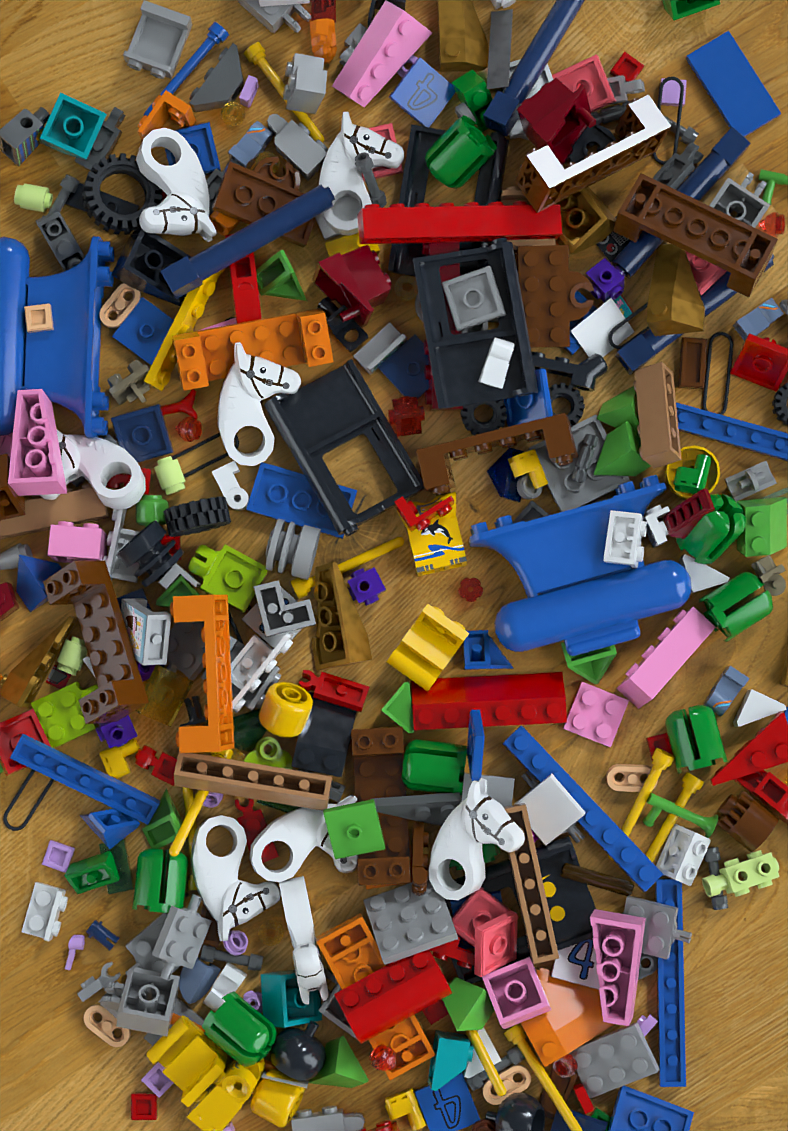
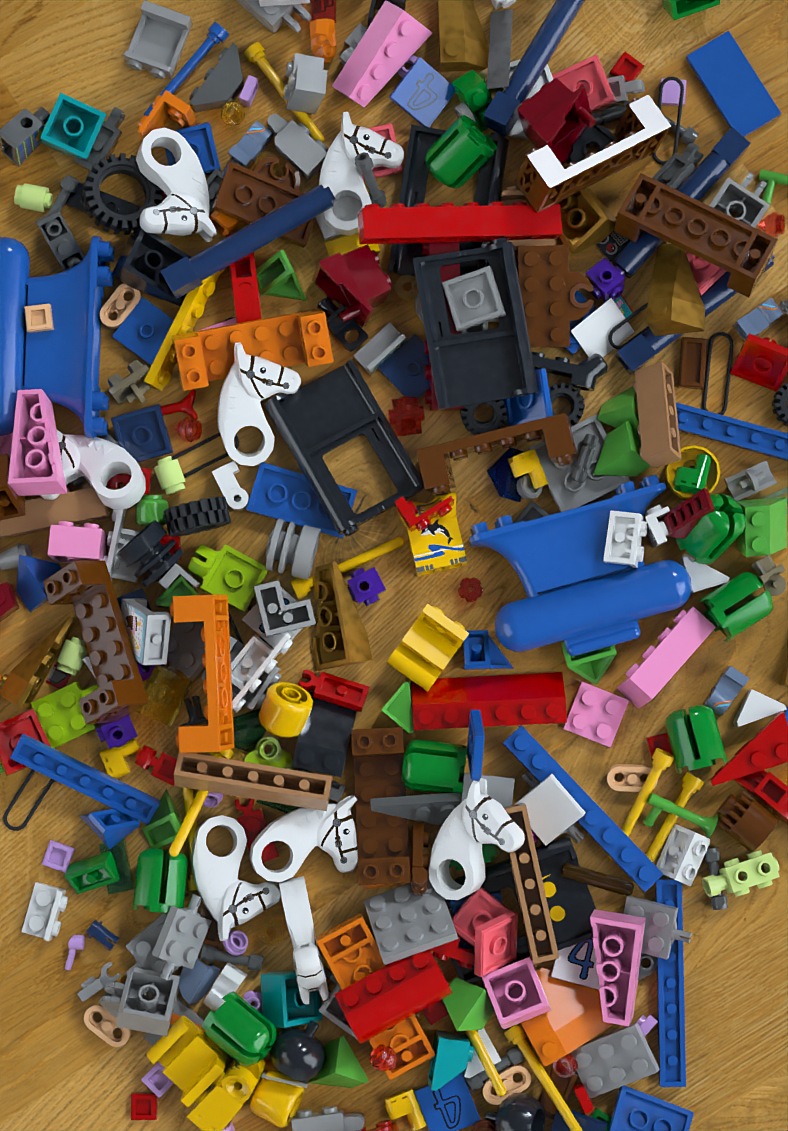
(354, 829): bright green plate -> none
(497, 363): white leg -> none

